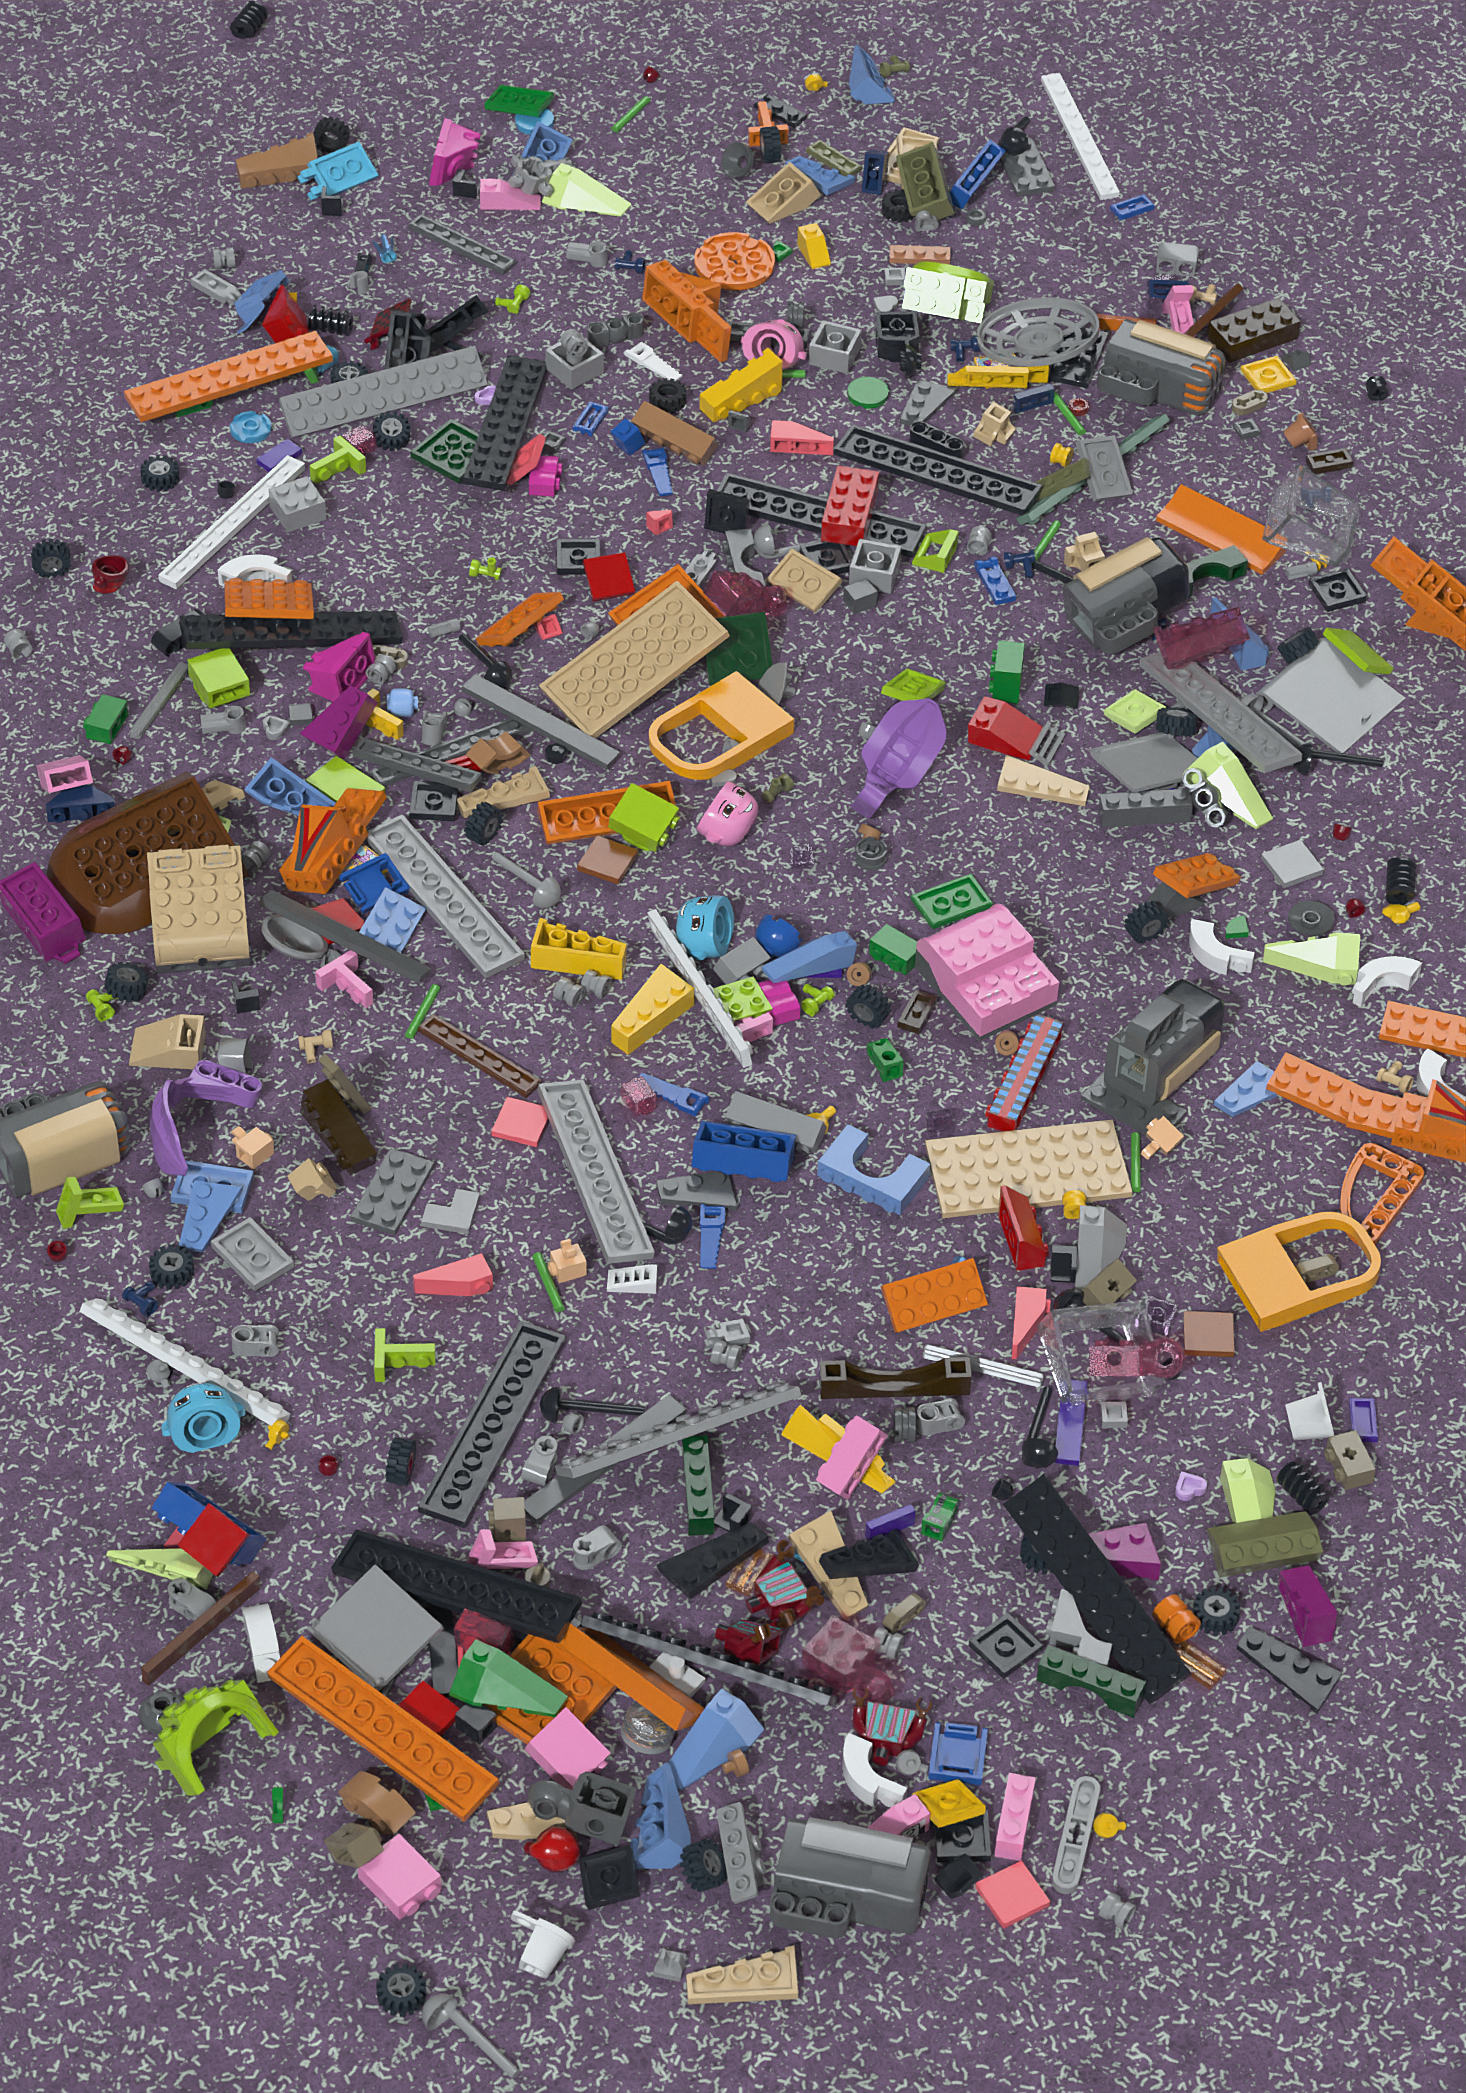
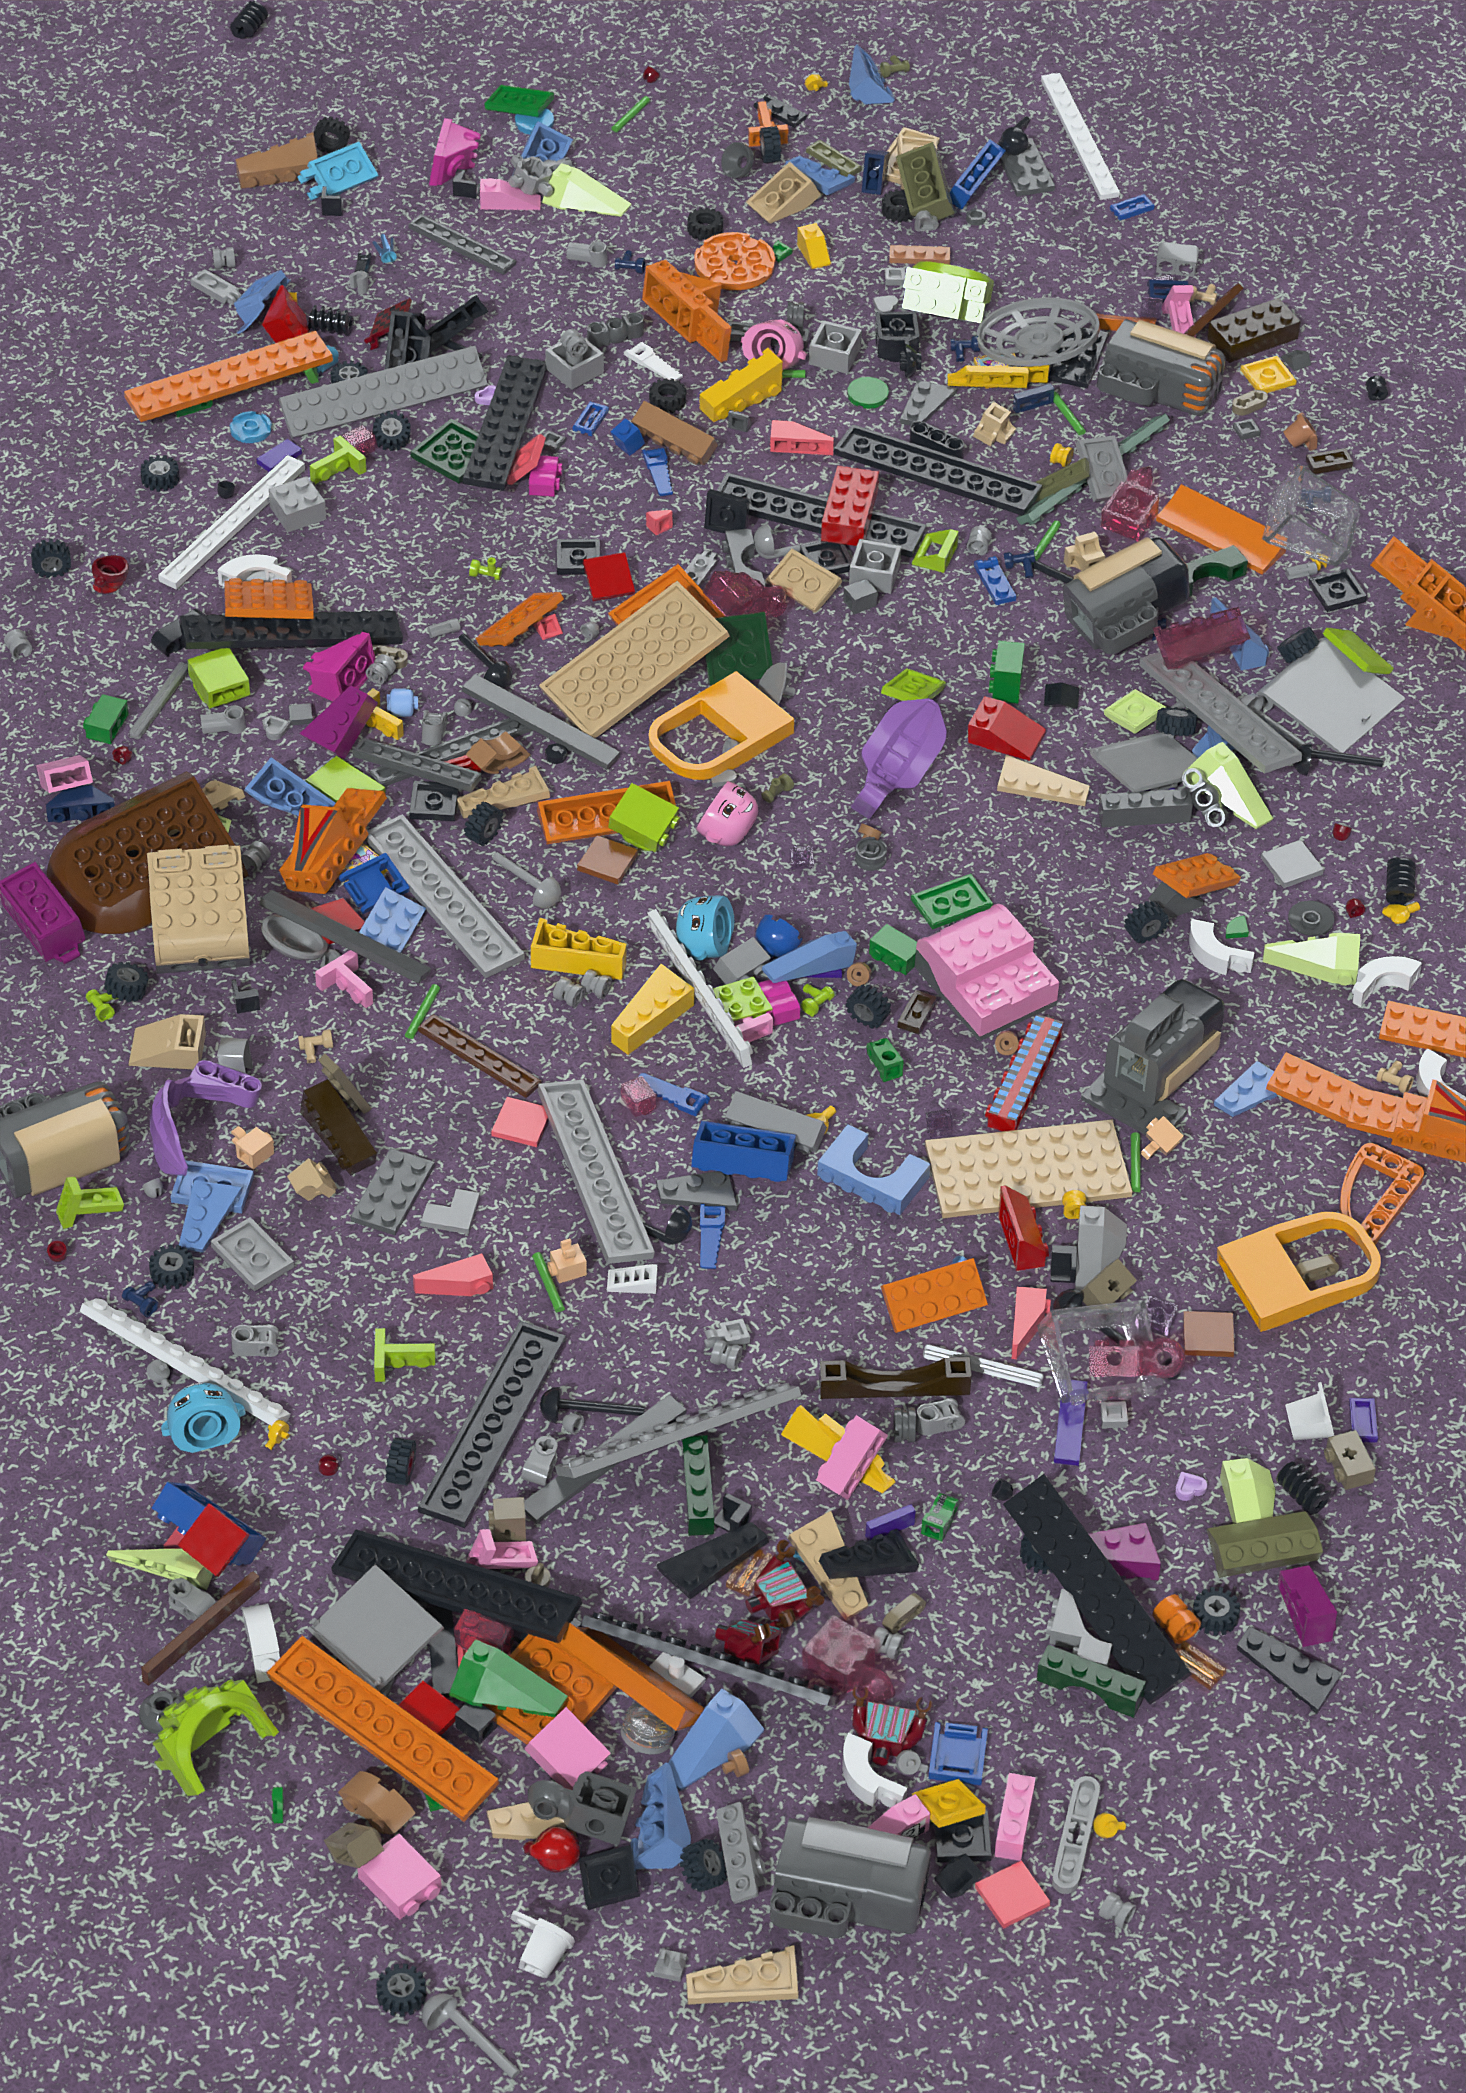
(521, 294): lime piece -> none
(597, 1545): light grey piece -> none
(704, 216): none -> black tyre
(866, 730): light grey hinge -> none
(1005, 1645): plate -> none
(1037, 1451): black piece -> none
(1053, 733): light grey tile -> none
(1078, 406): clear red tile -> none
(1132, 505): none -> clear pink brick

